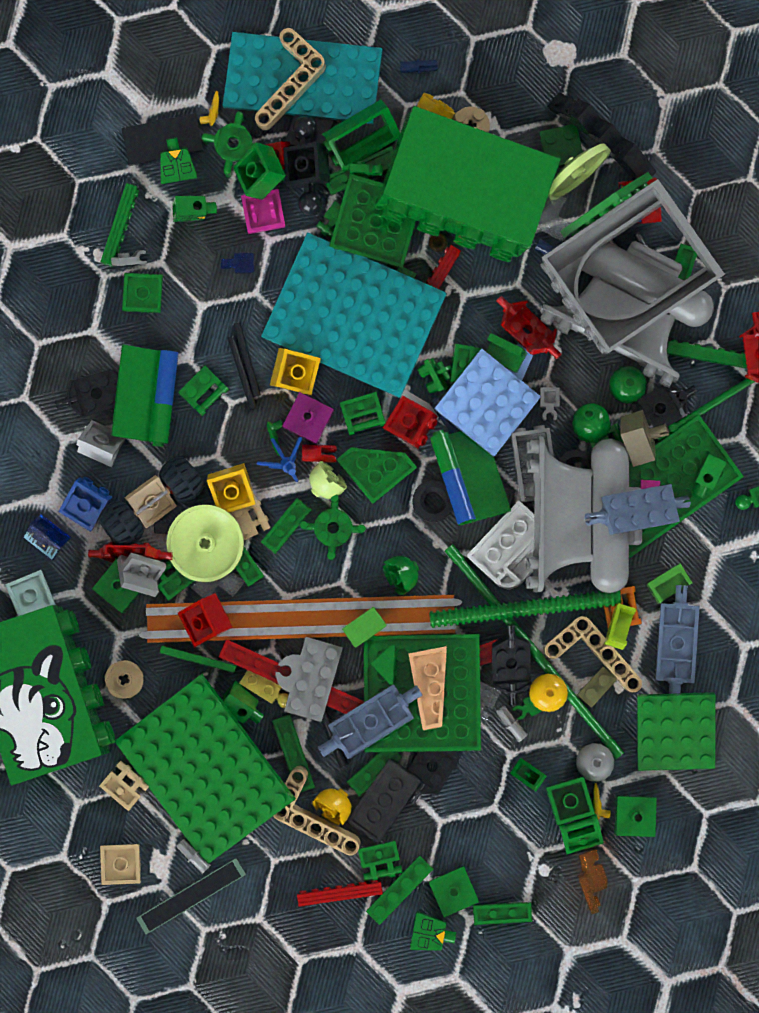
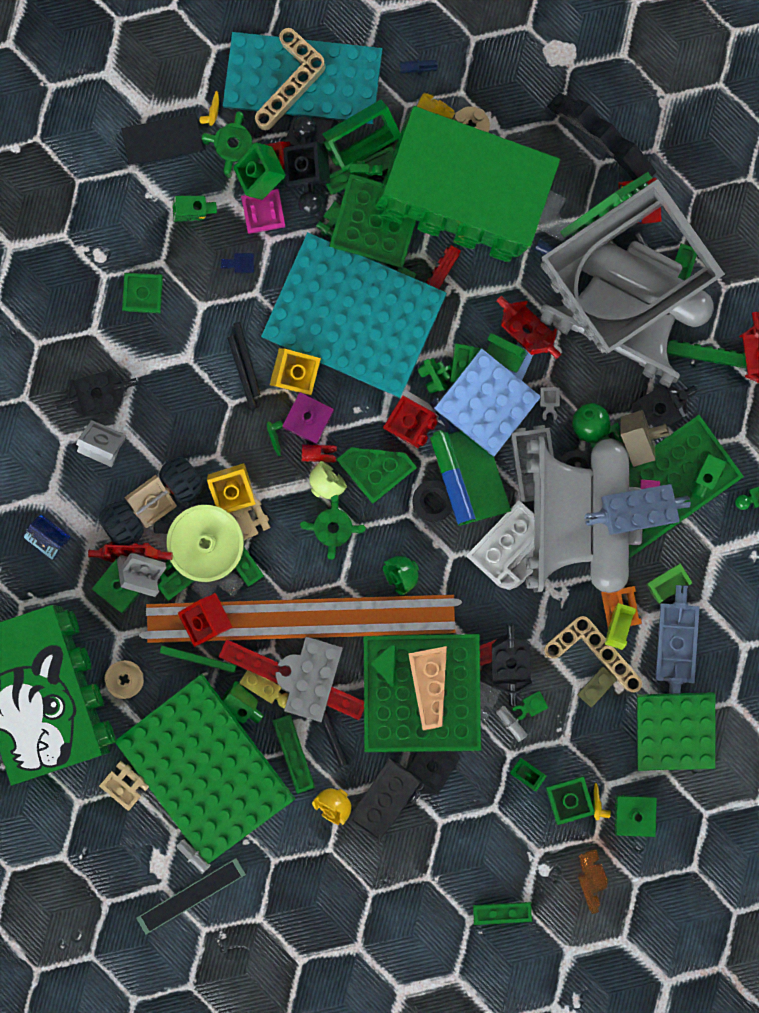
(30, 593): light aqua plate -> none
(85, 503): blue plate -> none
(120, 224): green piece -> none
(120, 864): tan plate -> none
(125, 259): light grey plate -> none
(145, 394): green door -> none
(176, 163): green torso -> none
(199, 386): green plate -> none
(286, 463): blue plant -> none
(286, 525): green tile -> none
(310, 818): tan beam -> none
(339, 893): red piece -> none
(361, 407): green plate -> none
(364, 627): bright green panel -> none
(367, 774): green tile -> none
(370, 721): sand blue plate -> none
(378, 855): green plate -> none
(399, 890): green plate -> none
(430, 933): green torso -> none
(438, 243): dark brown plate -> none
(453, 891): green plate -> none
(524, 608): green piece -> none
(548, 692): yellow cylinder -> none
(561, 142): green plate -> none
(578, 170): yellowish green dish -> none
(583, 838): green plate -> none
(595, 762): light grey cylinder -> none
(610, 743): green piece -> none
(627, 384): green cylinder -> none
(708, 406): green bar -> none

